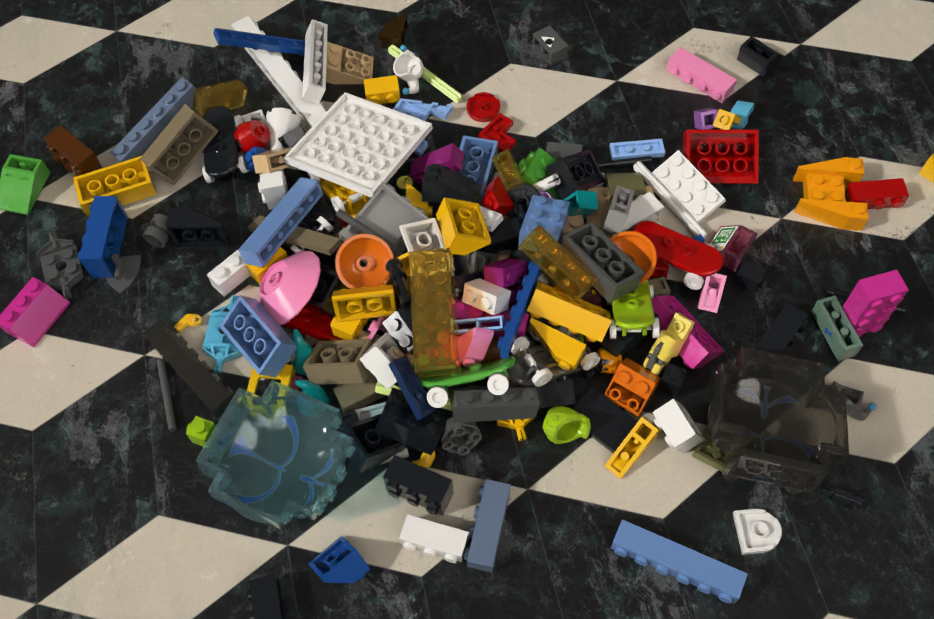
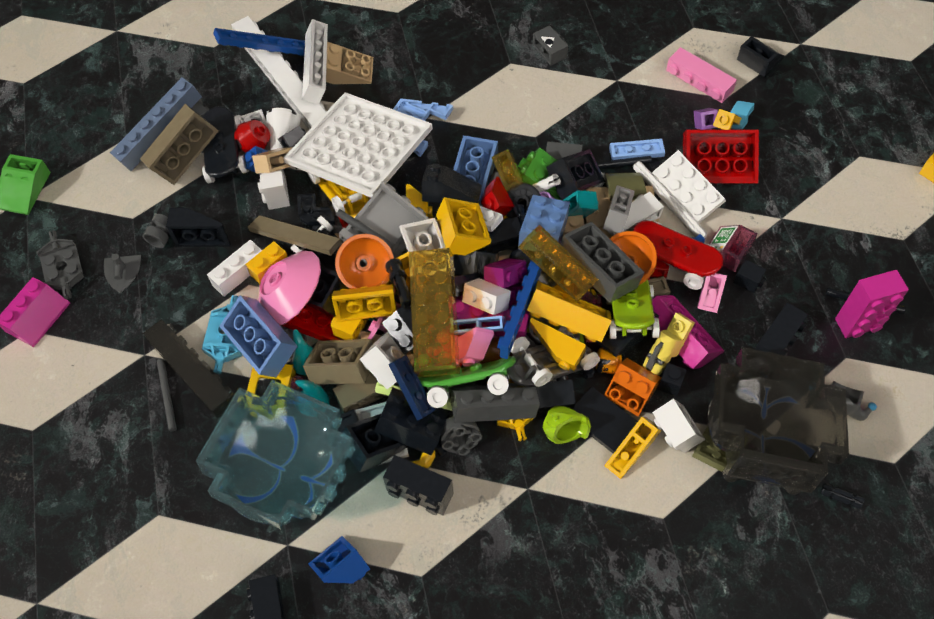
(71, 152): reddish brown brick -> none
(103, 236): blue brick -> none
(126, 180): yellow brick -> none
(188, 320): yellow arm -> none
(200, 430): lime brick -> none
(227, 94): clear yellow brick -> none
(281, 222): medium blue brick -> none
(382, 89): yellow brick -> none
(394, 32): dark brown slope -> none
(402, 181): light yellow tile -> none
(410, 69): white piece -> none
(432, 79): yellowish green axle -> none
(434, 539): white brick -> none
(446, 156): magenta brick -> none
(483, 107): red tile -> none
(488, 525): sand blue brick -> none
(496, 131): red plate -> none
(679, 561): medium blue brick -> none
(757, 530): white tile -> none
(825, 193): light orange wedge -> none
(836, 328): sand green brick -> none
(878, 193): red brick -> none

